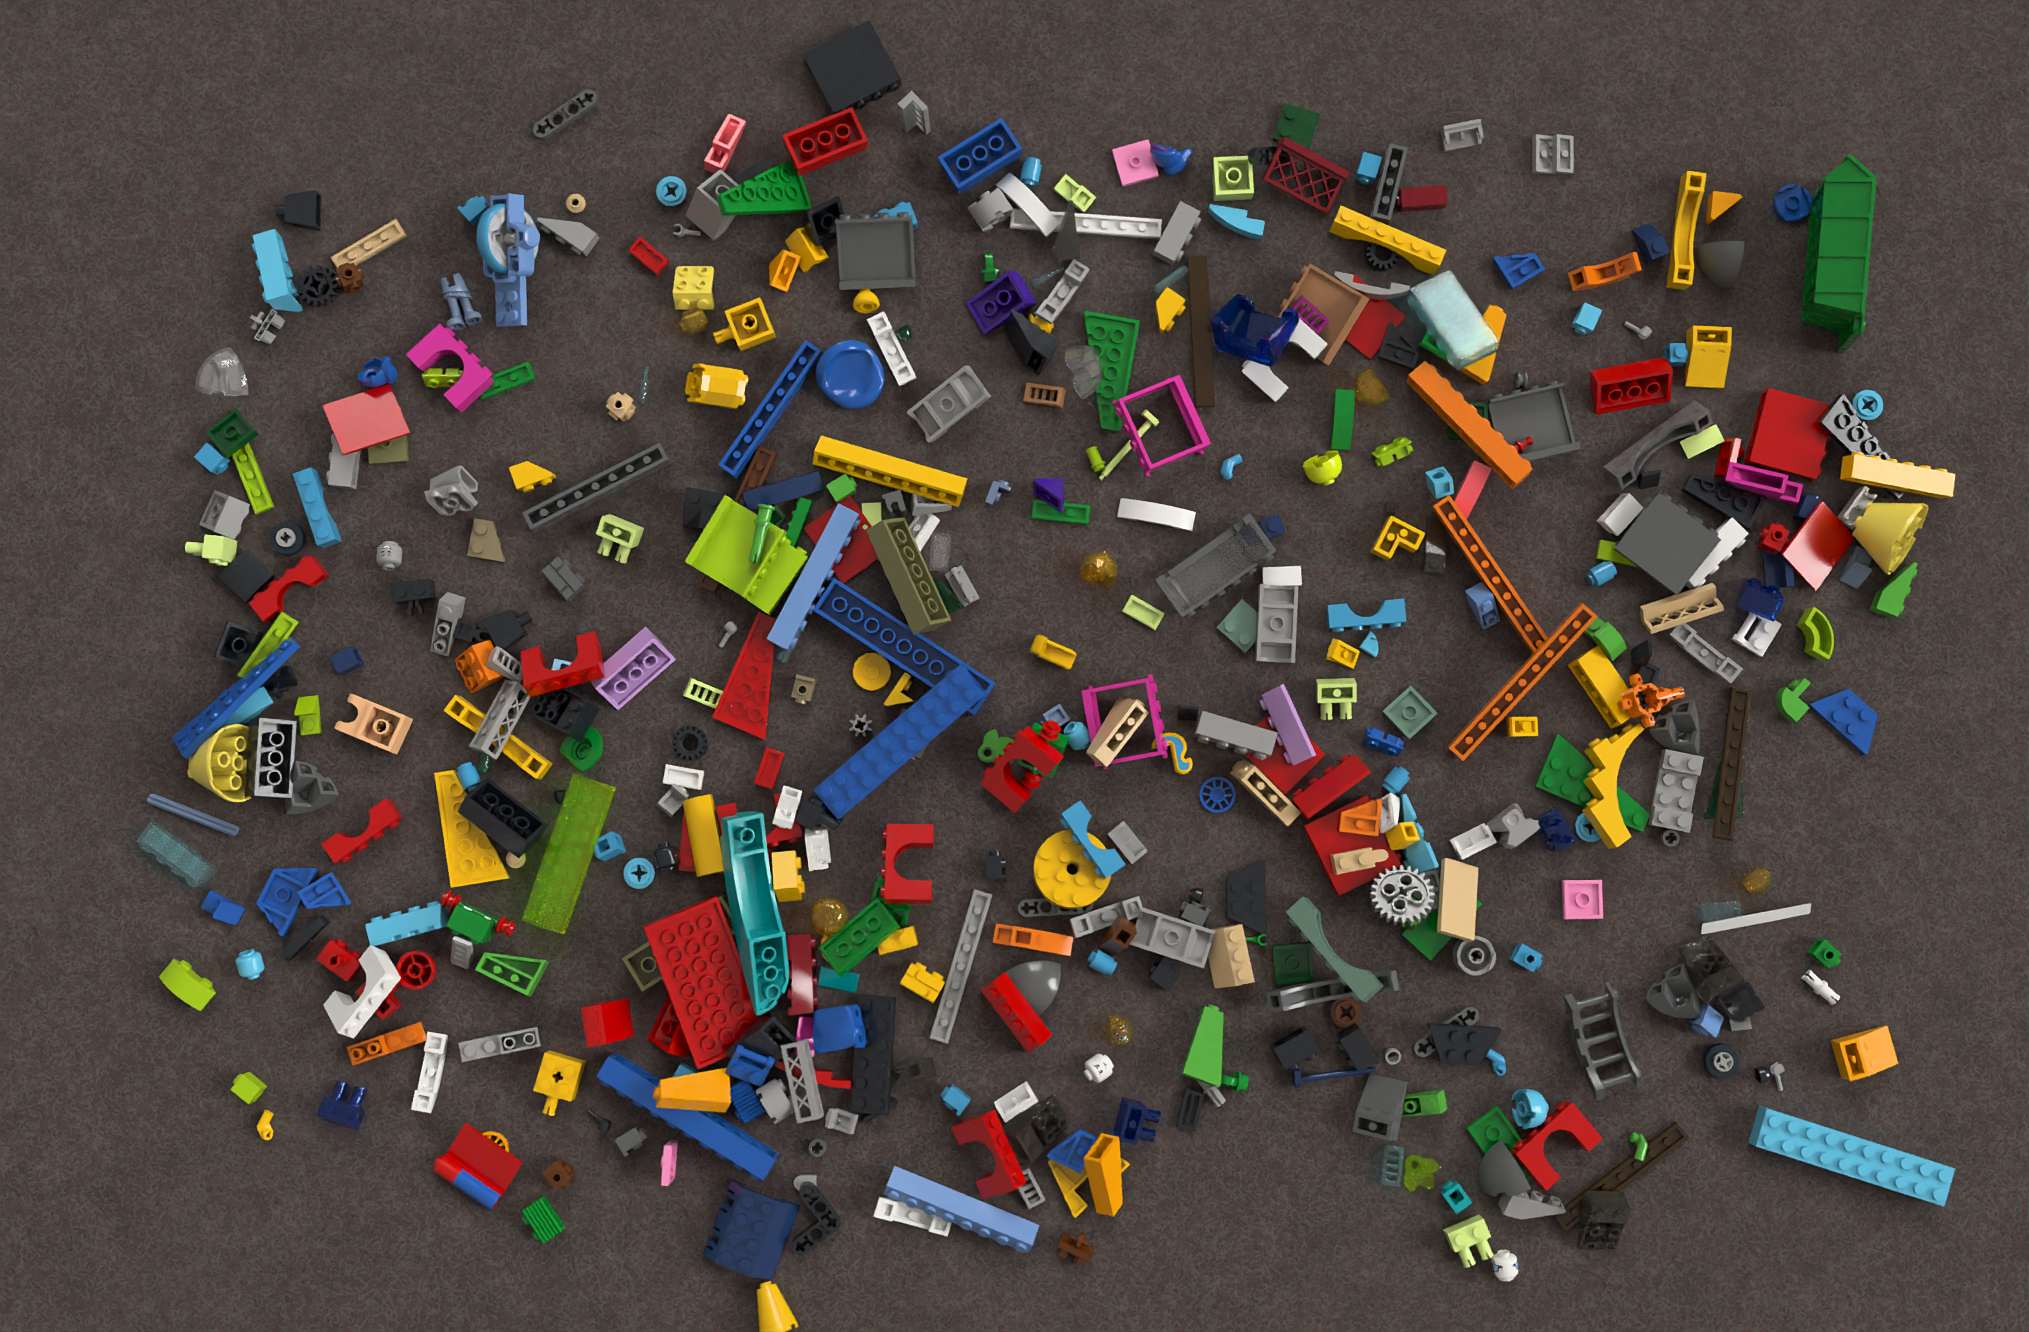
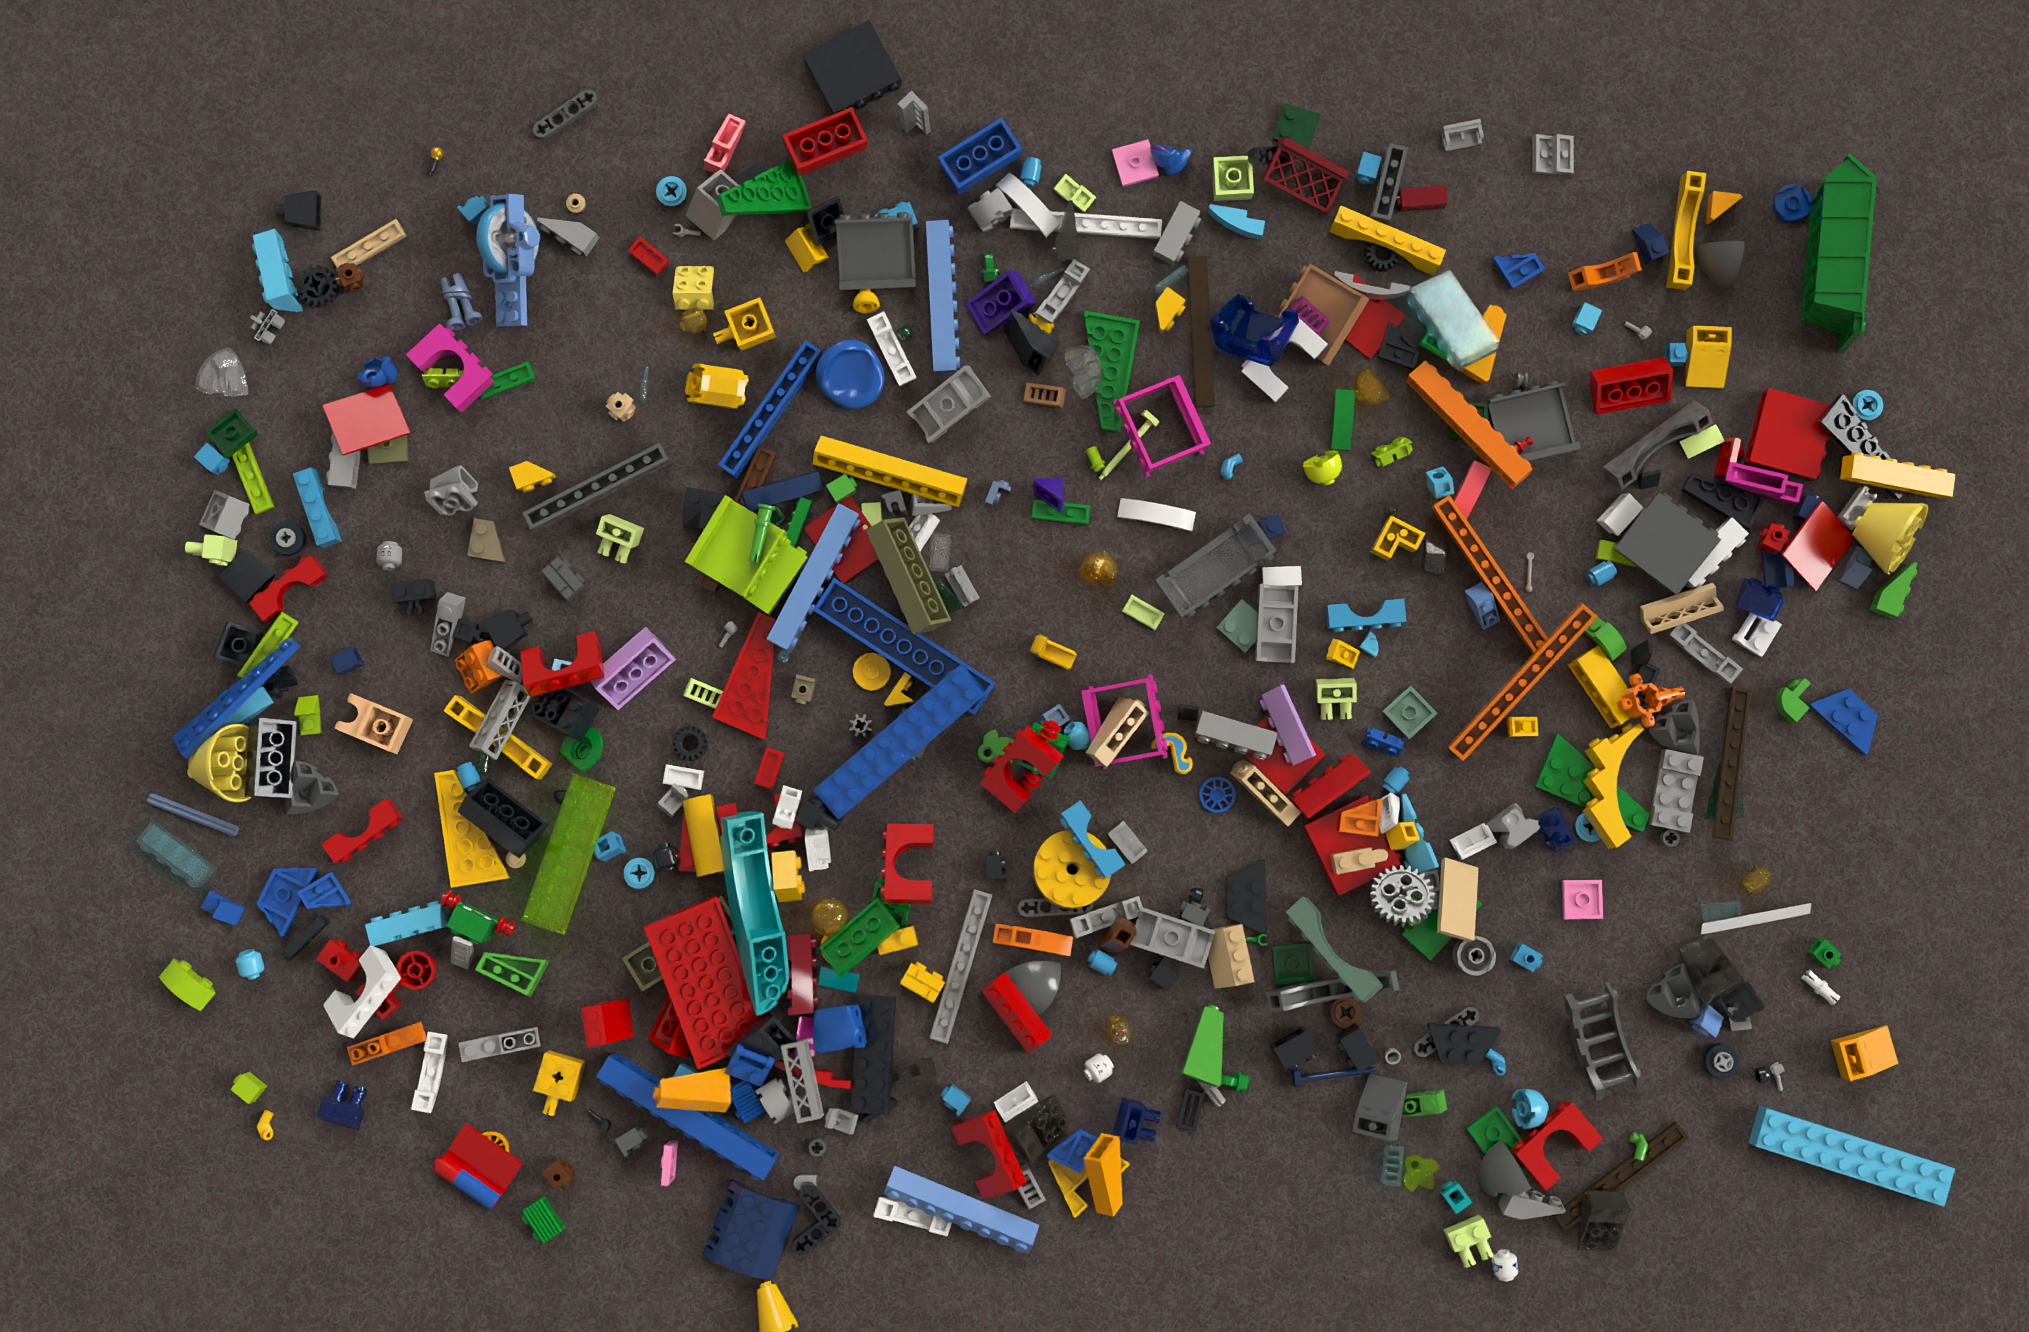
(436, 154): none -> piece
(783, 269): light orange slope -> none
(941, 297): none -> medium blue brick
(1077, 1246): reddish brown hips -> none
(1529, 556): none -> light grey hinge
(1817, 633): lime brick -> none

